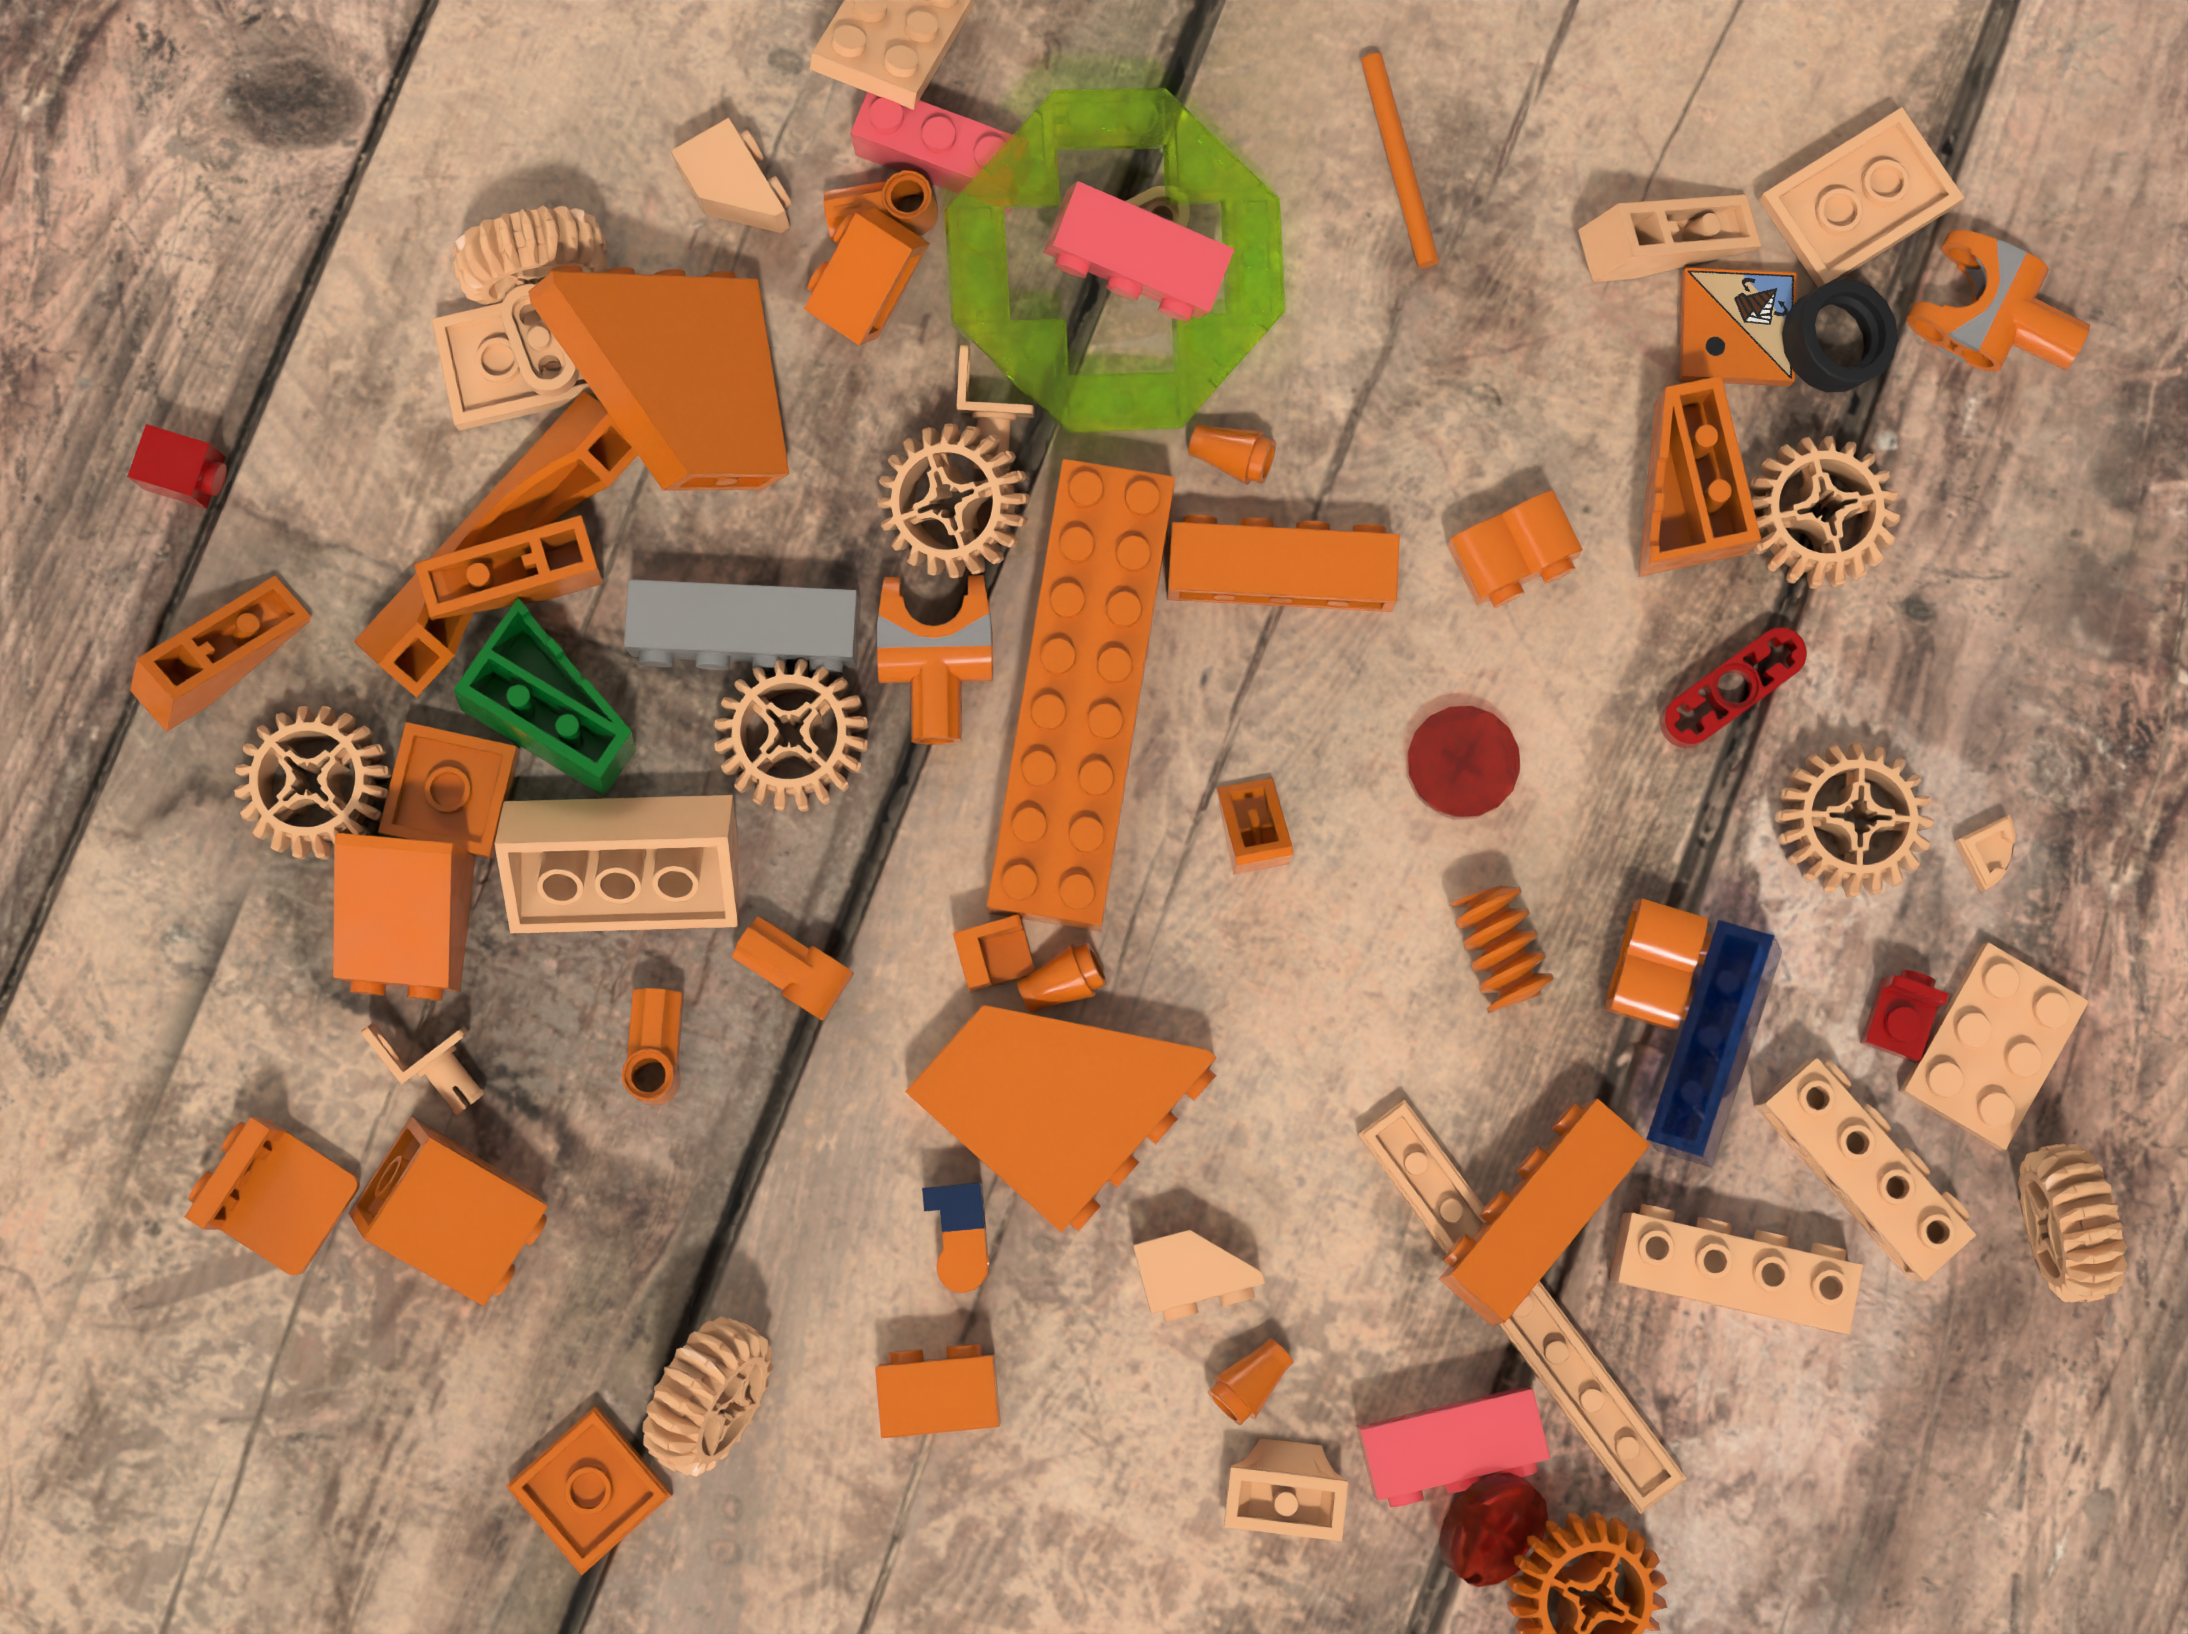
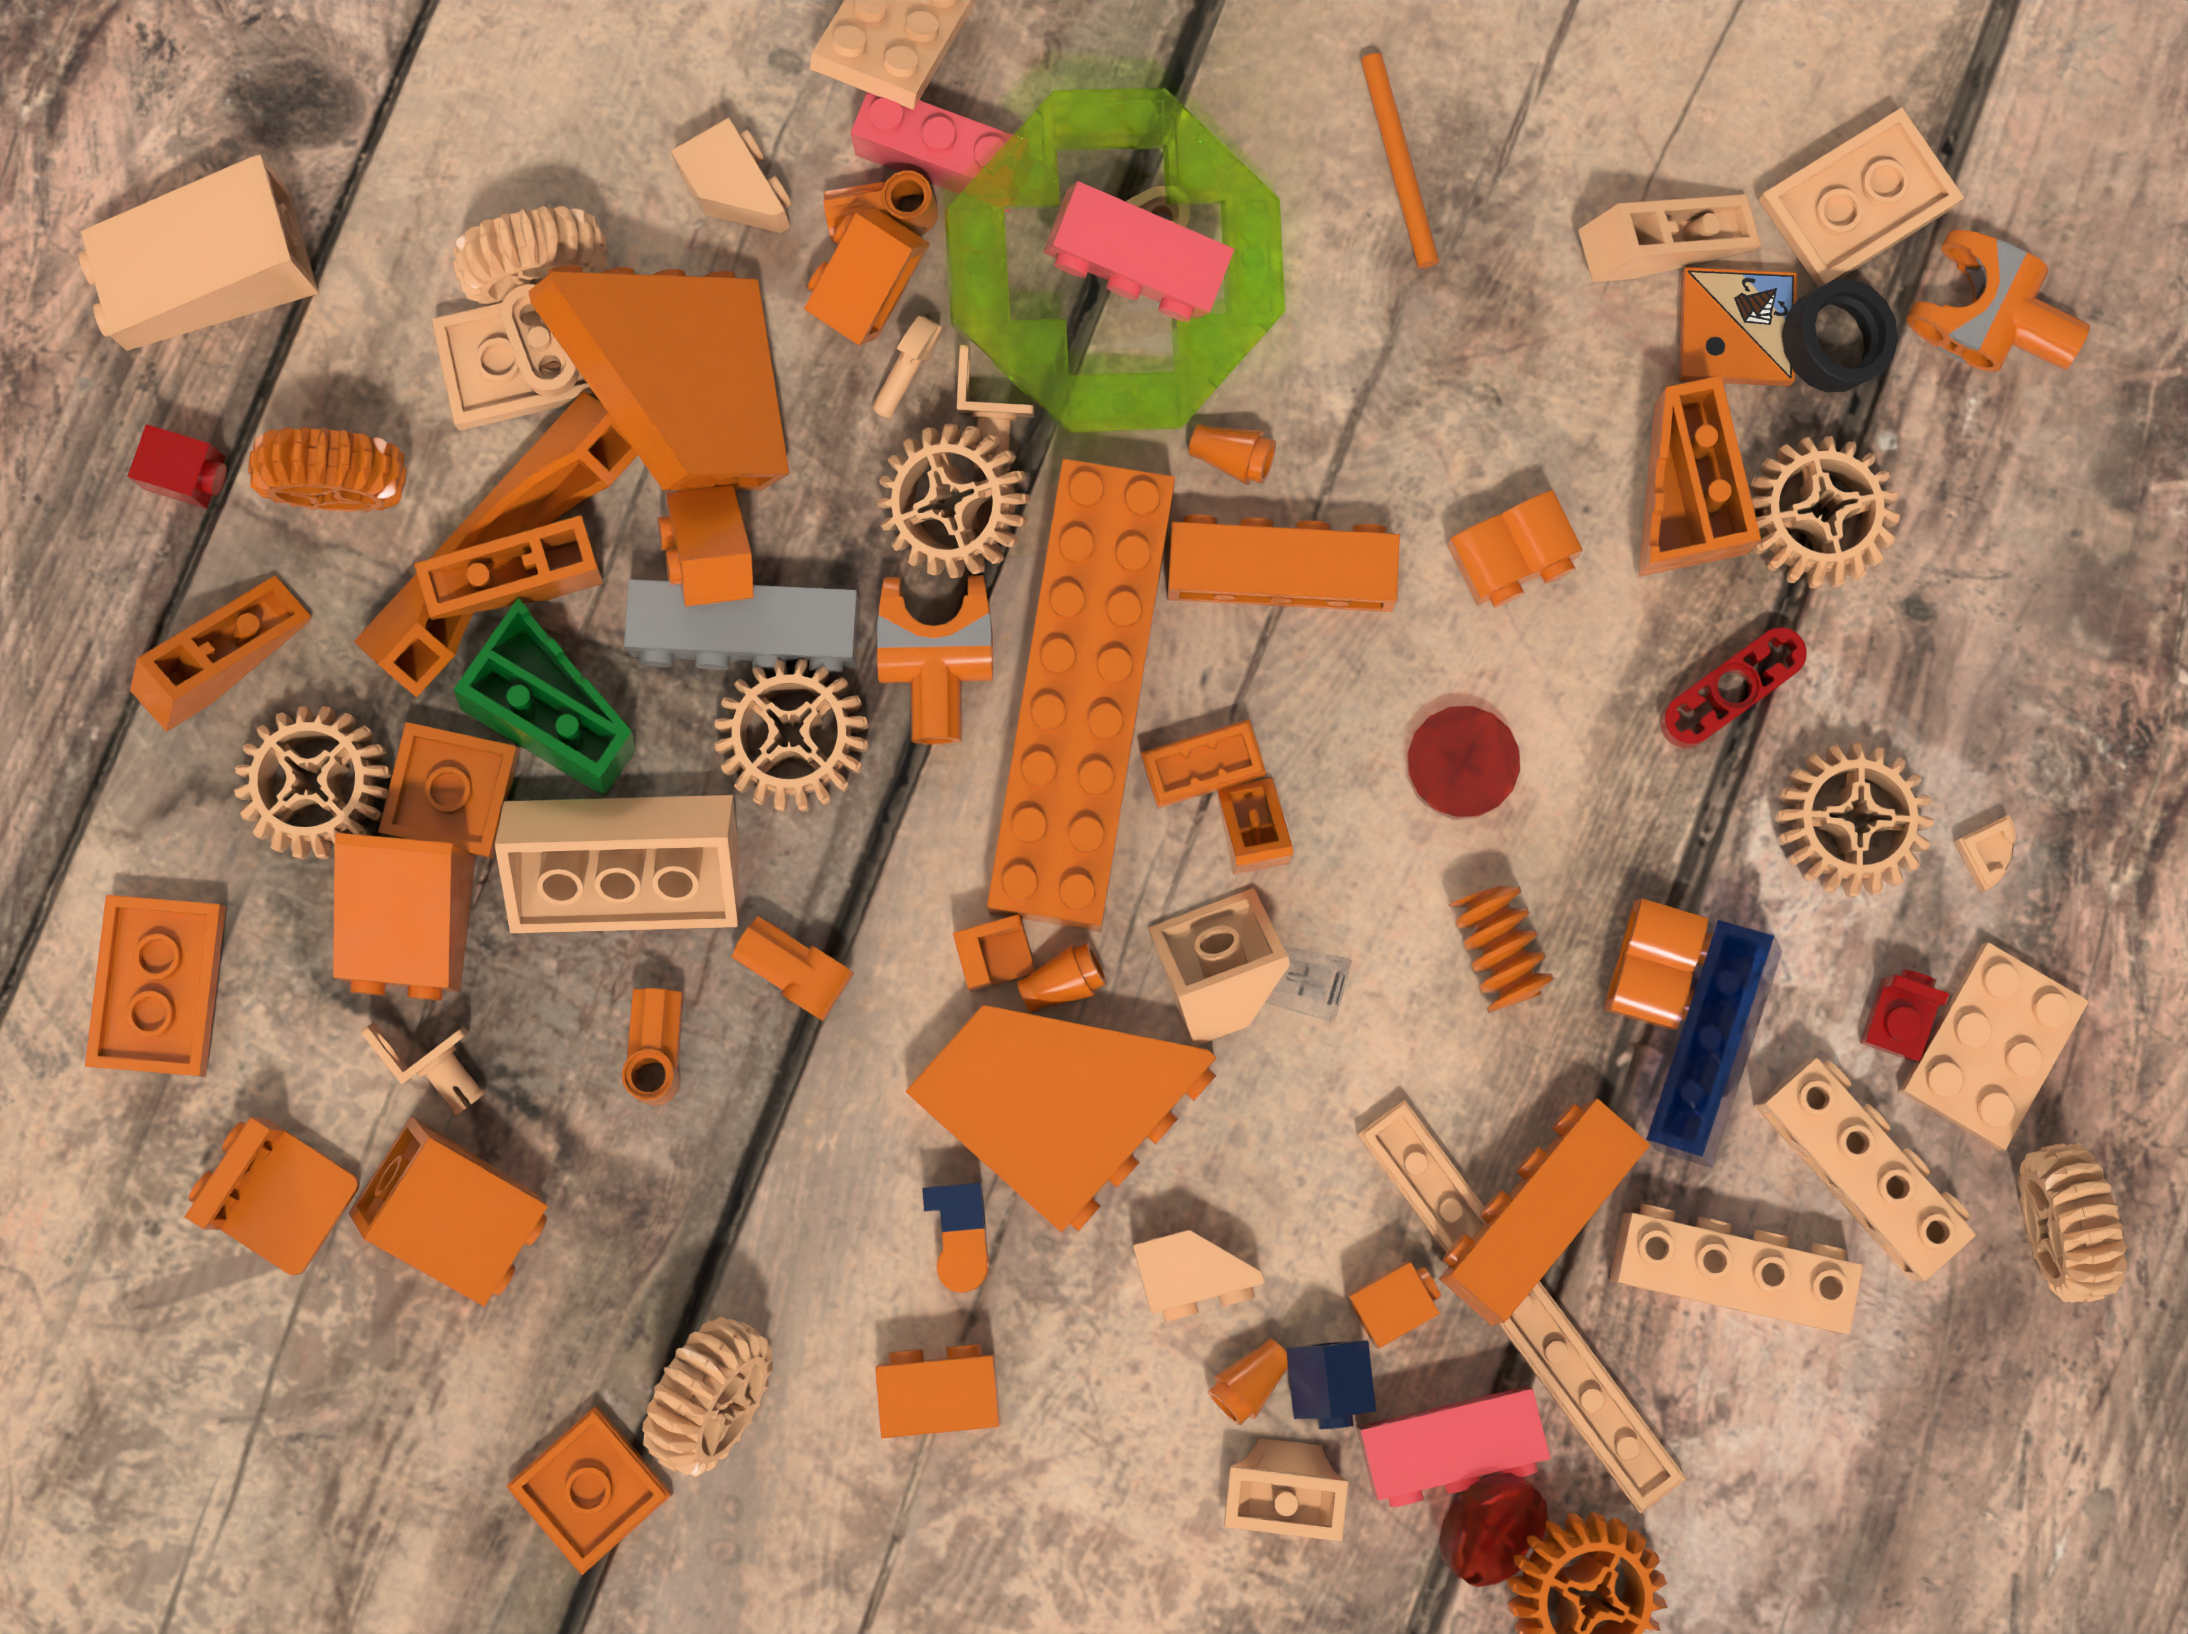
(155, 985): none -> orange plate
(198, 256): none -> light nougat slope
(327, 469): none -> orange gear
(706, 546): none -> orange brick
(914, 347): none -> light nougat bar
(1203, 764): none -> orange plate
(1220, 964): none -> light nougat slope
(1312, 984): none -> clear slope
(1331, 1382): none -> dark blue brick
(1395, 1303): none -> orange brick

